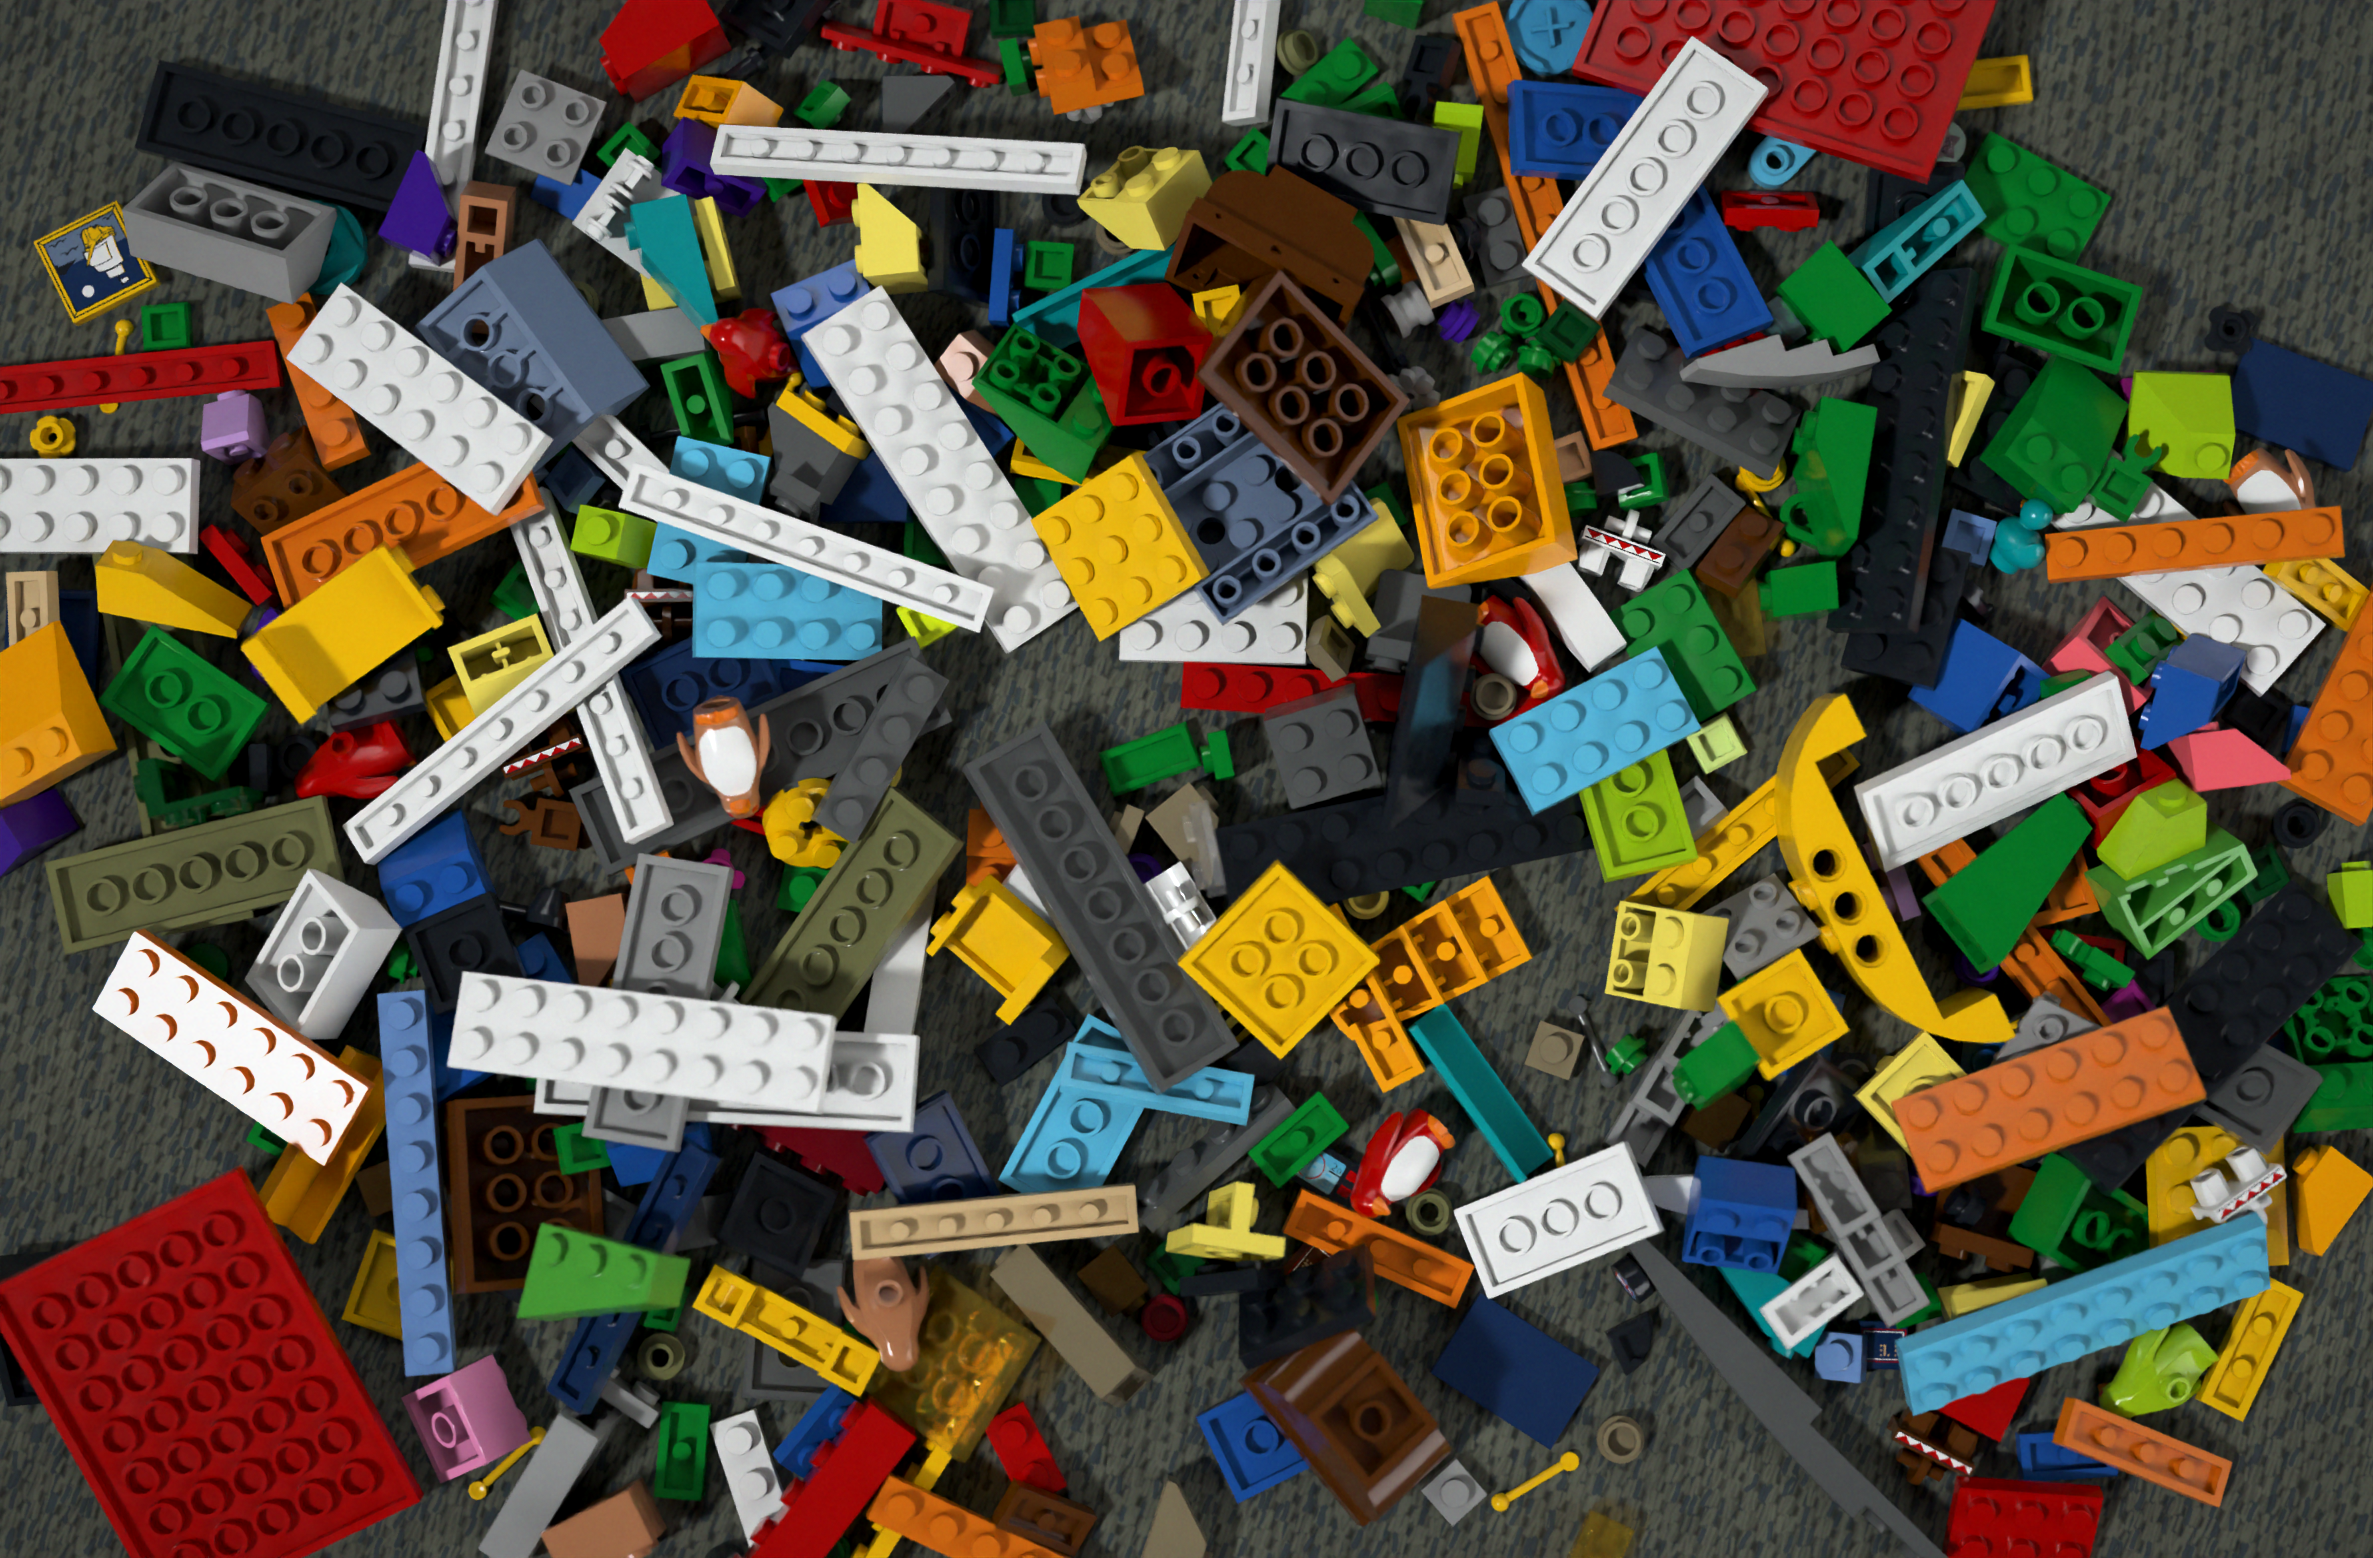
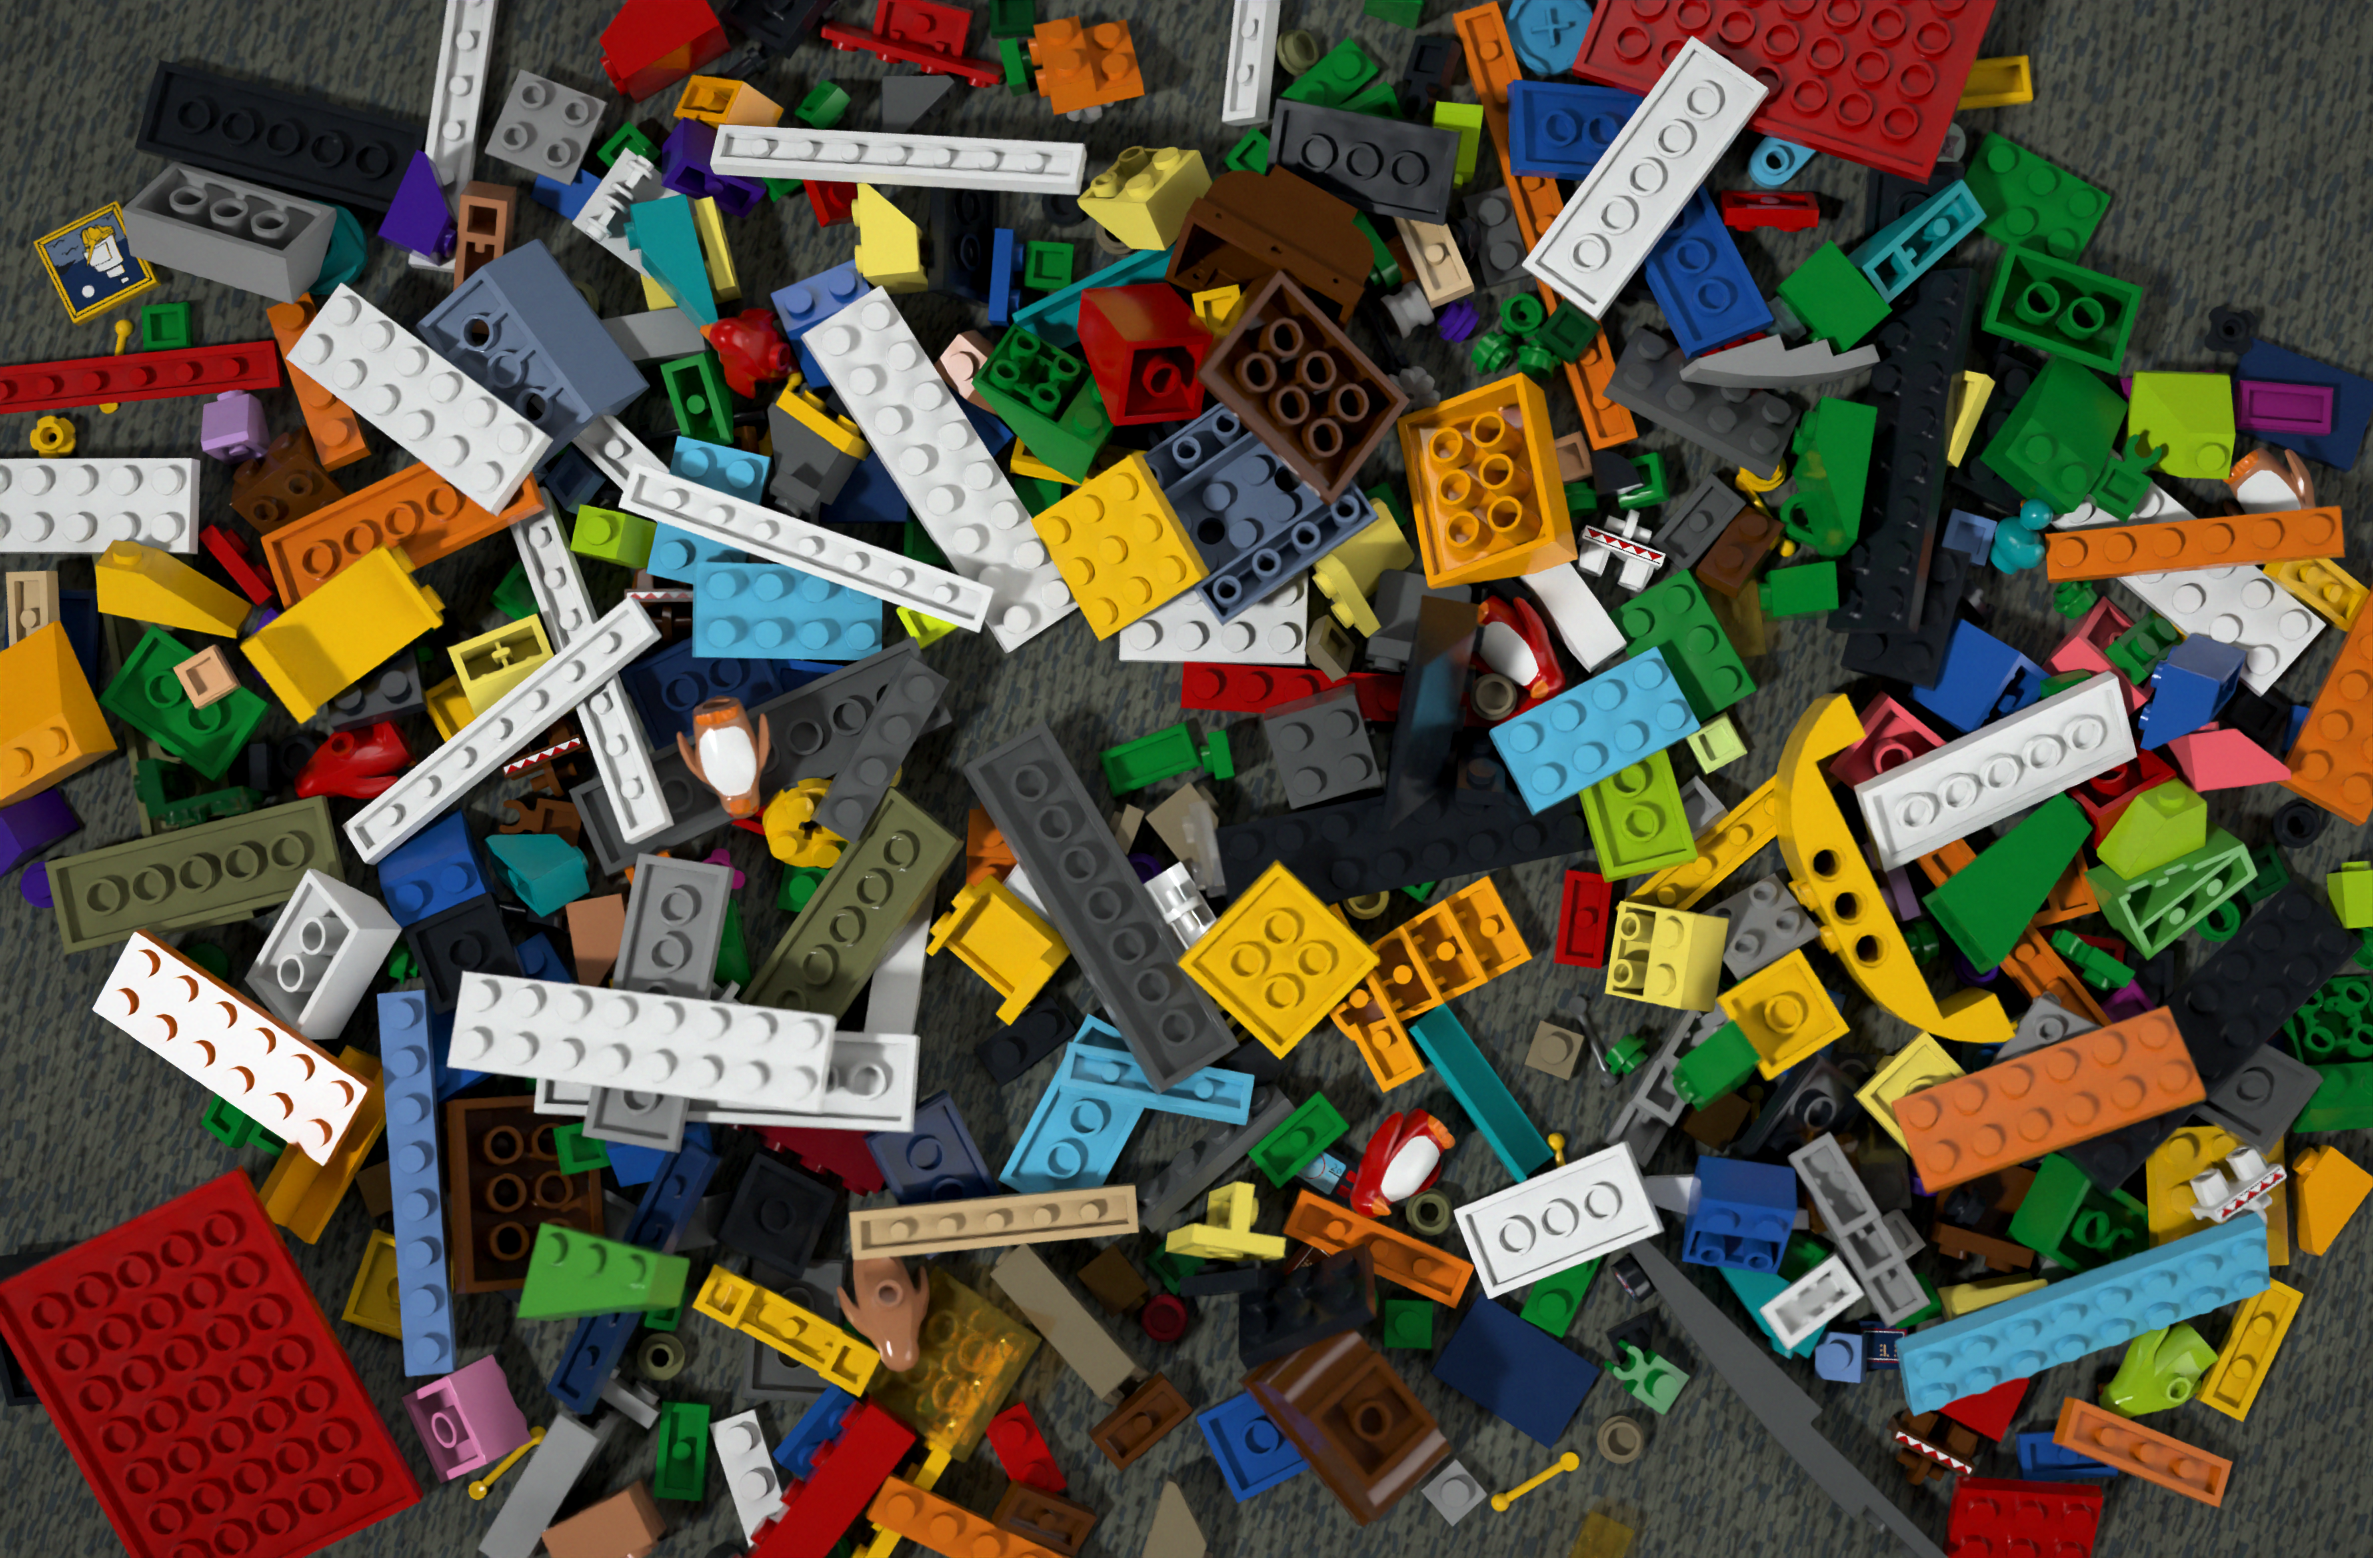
(36, 886): none -> dark purple plate
(207, 677): none -> light nougat tile
(228, 1122): none -> green plate
(539, 869): none -> teal slope
(1140, 1421): none -> reddish brown plate
(1407, 1323): none -> green plate
(1558, 1296): none -> green plate
(1582, 920): none -> red plate
(1649, 1377): none -> green plate
(1890, 741): none -> coral slope
(1920, 940): none -> green plate
(2074, 598): none -> green plate
(2283, 408): none -> magenta tile

